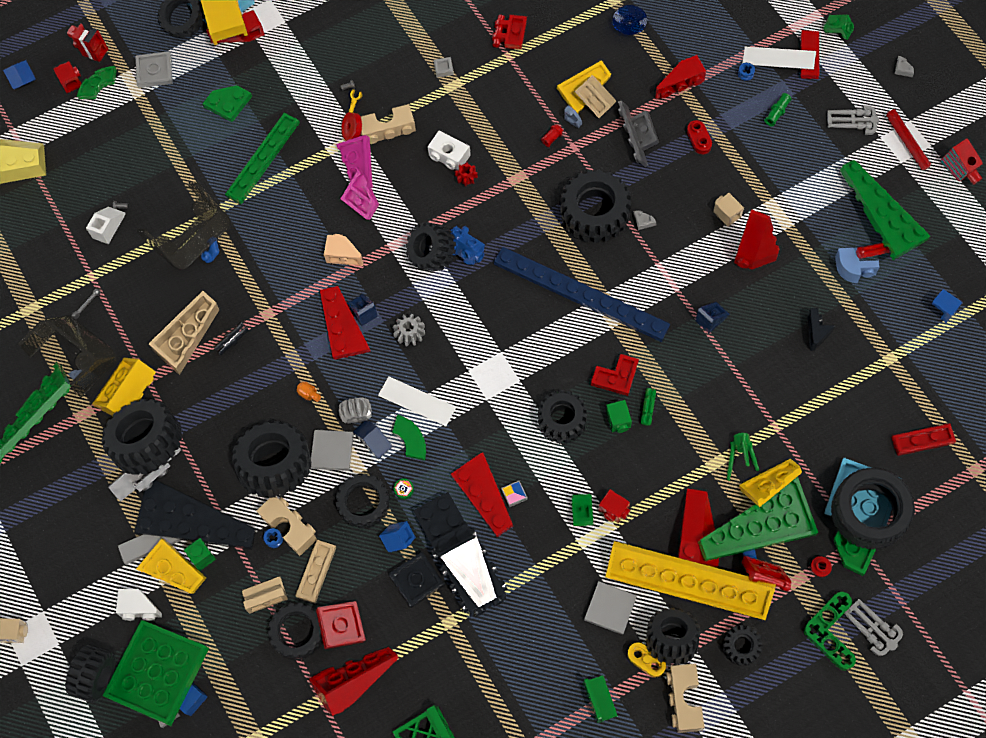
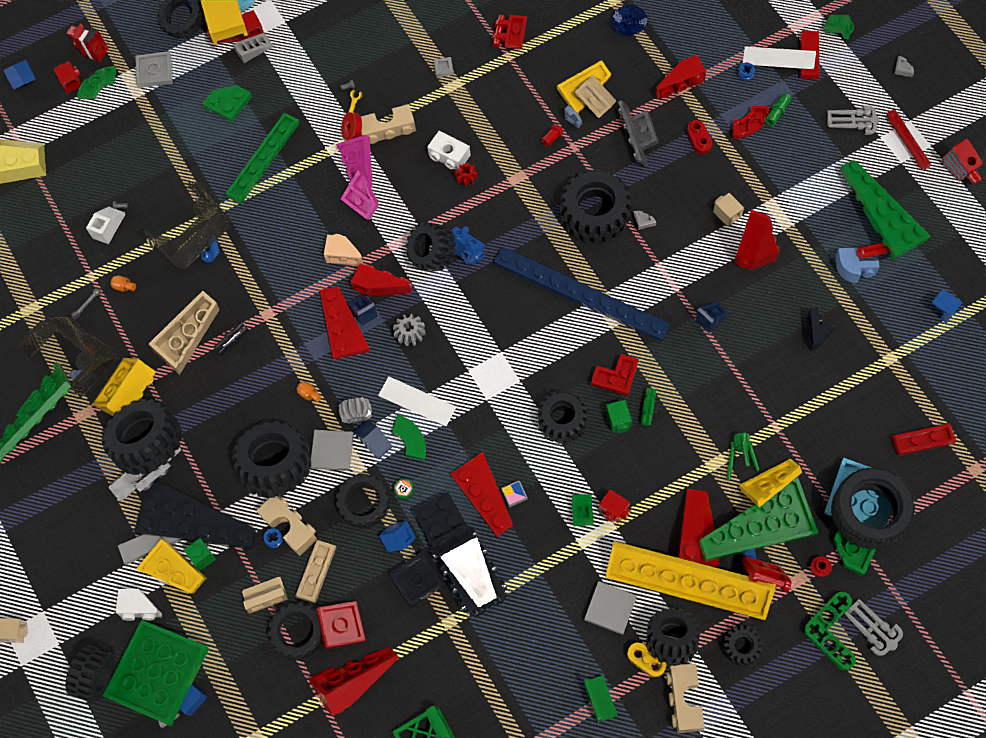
(122, 284): none -> orange cylinder
(255, 51): none -> light grey slope
(378, 283): none -> red slope
(751, 123): none -> red tile

